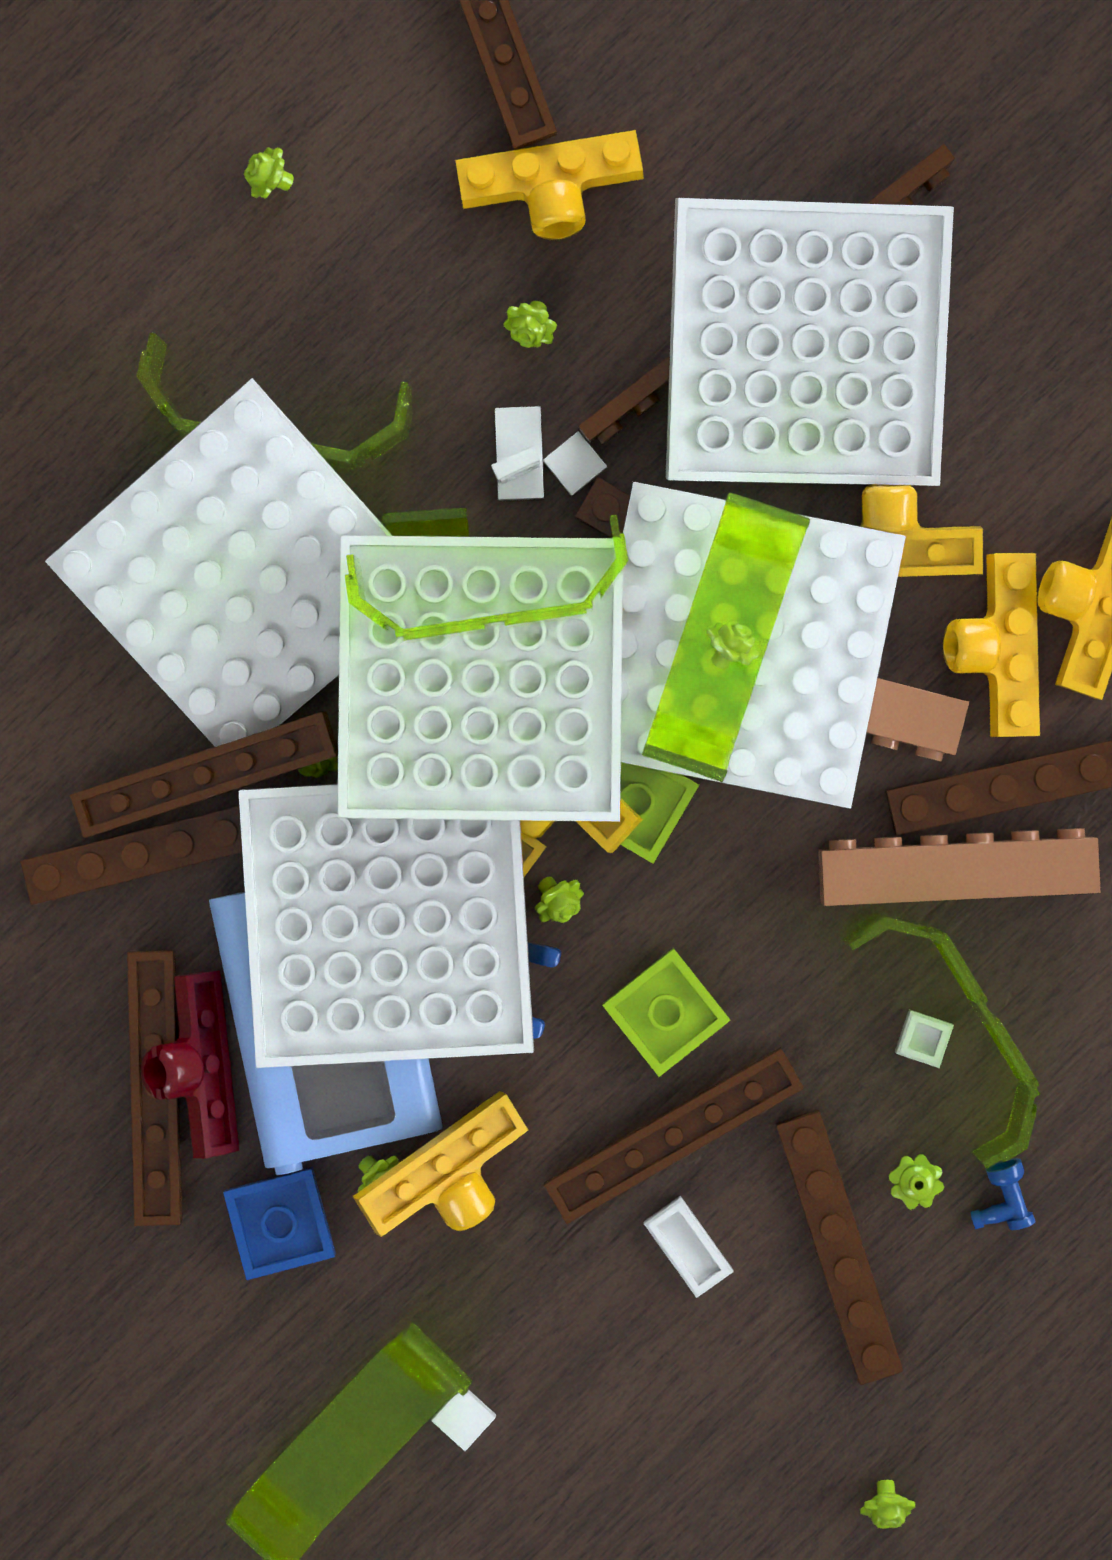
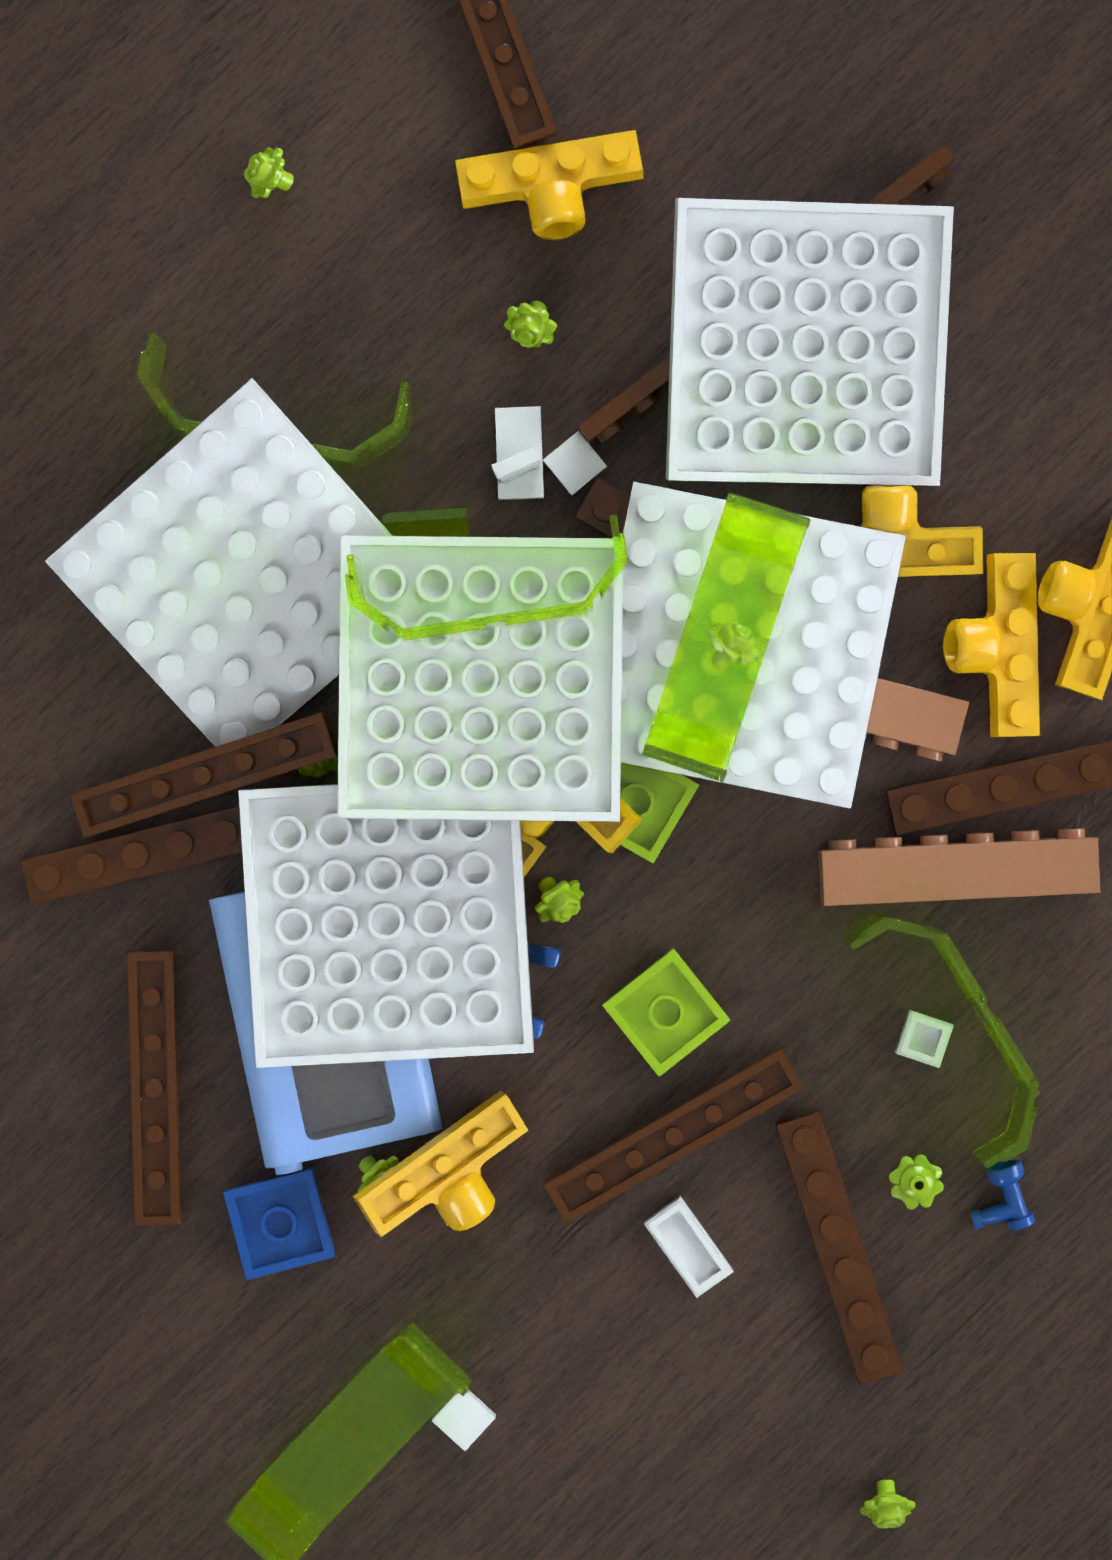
(198, 1065): dark red plate -> none

